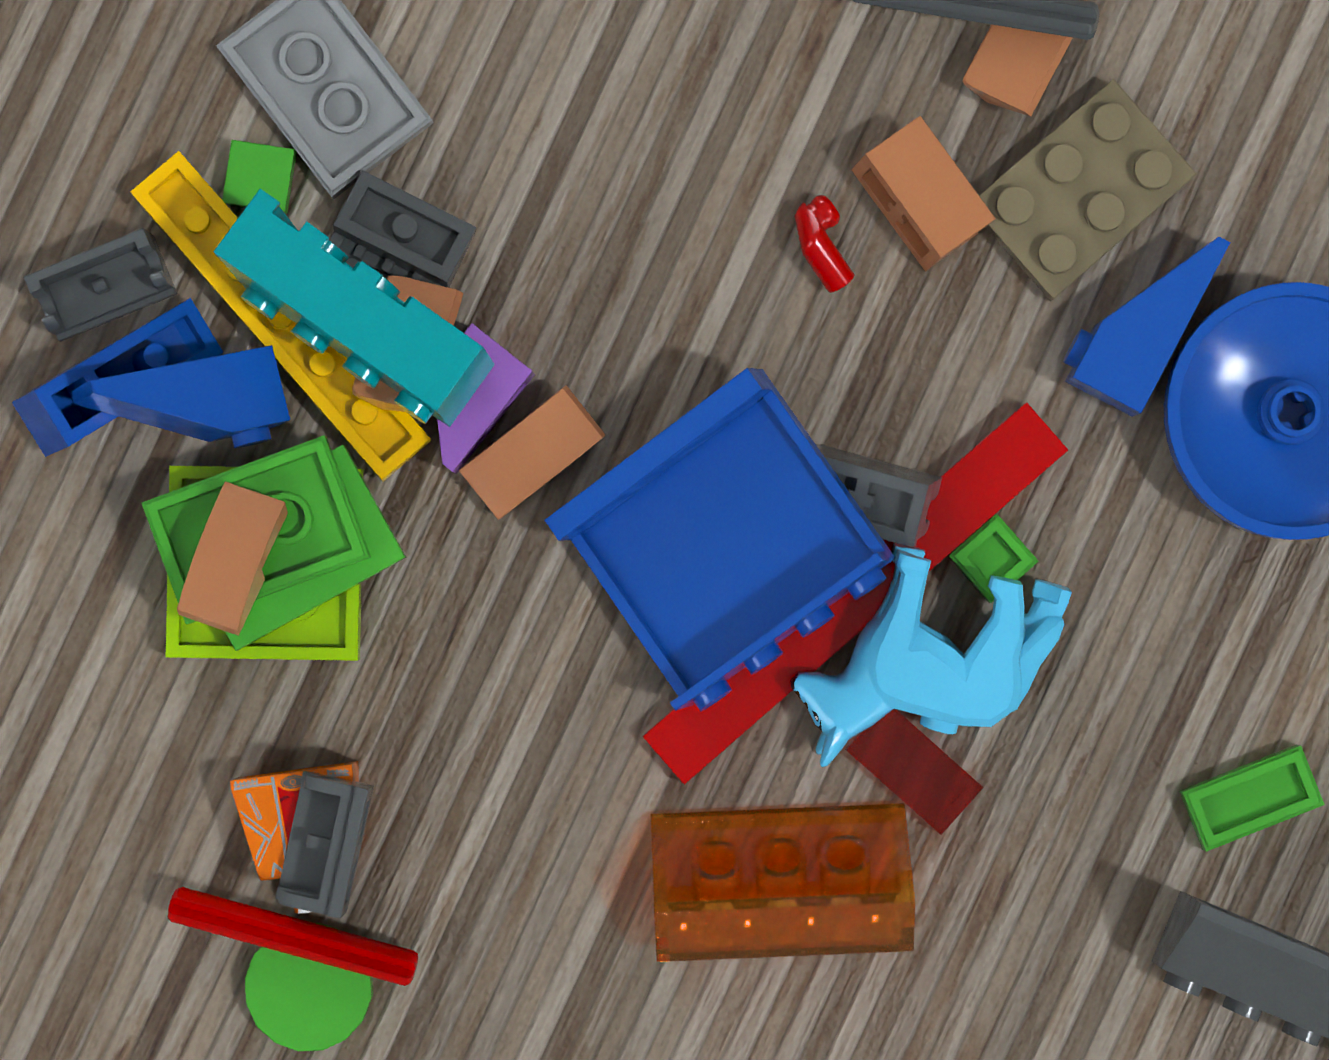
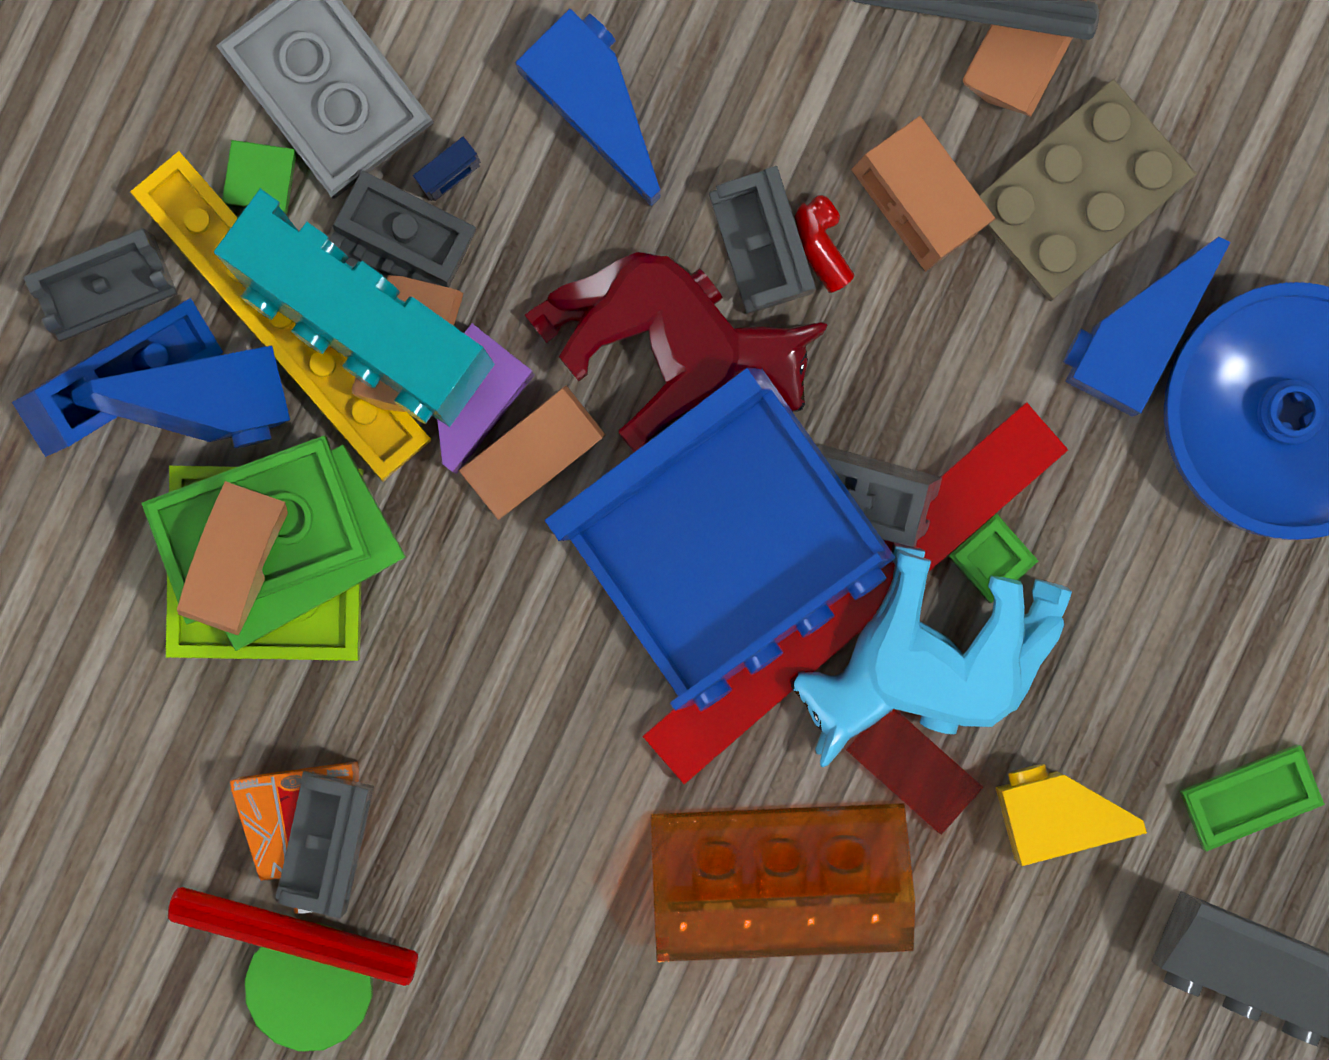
(447, 169): none -> dark blue tile
(586, 86): none -> blue slope
(686, 335): none -> dark red animal
(762, 240): none -> dark grey hinge
(1058, 816): none -> yellow slope

